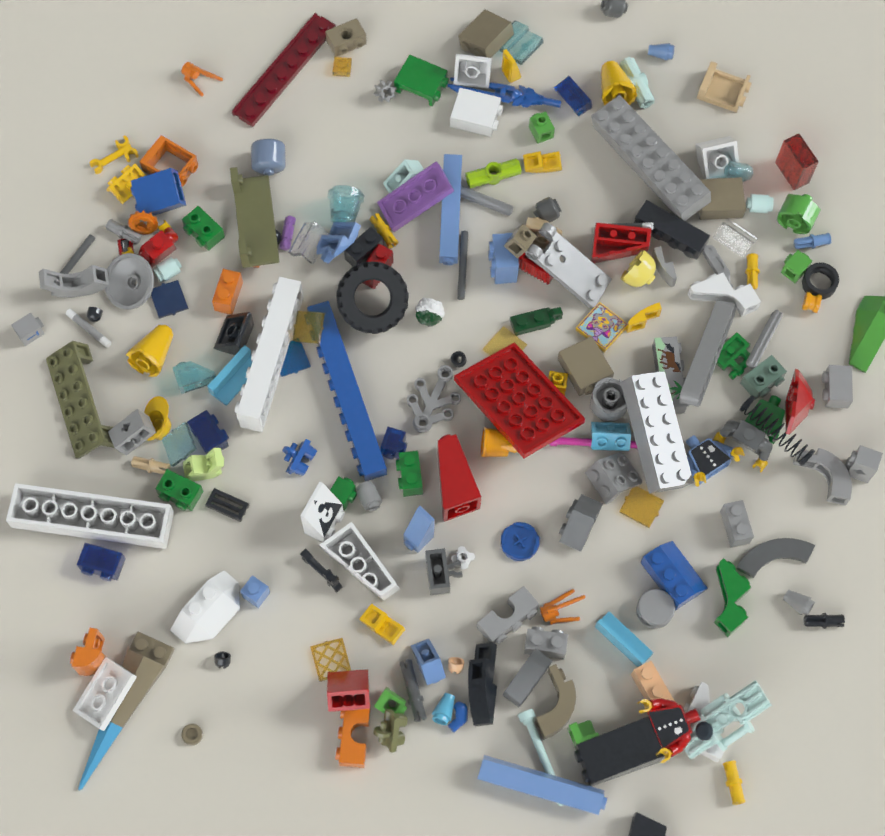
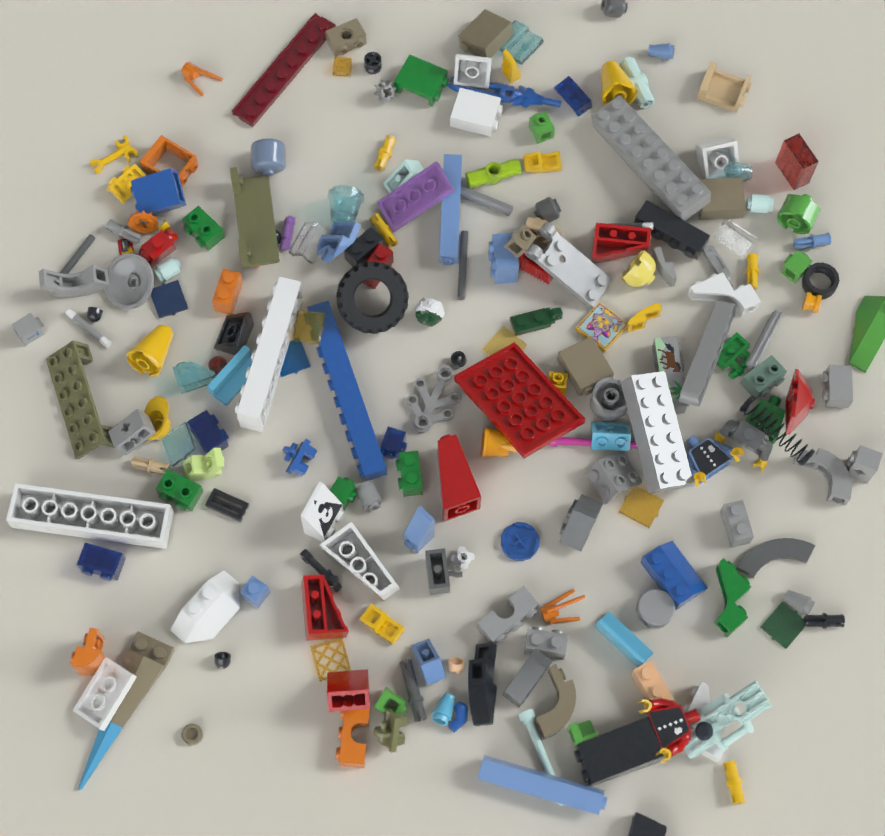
(217, 364): none -> clear red tile
(320, 611): none -> red wedge
(371, 58): none -> black wheel
(385, 153): none -> yellow pin
(783, 625): none -> clear green piece

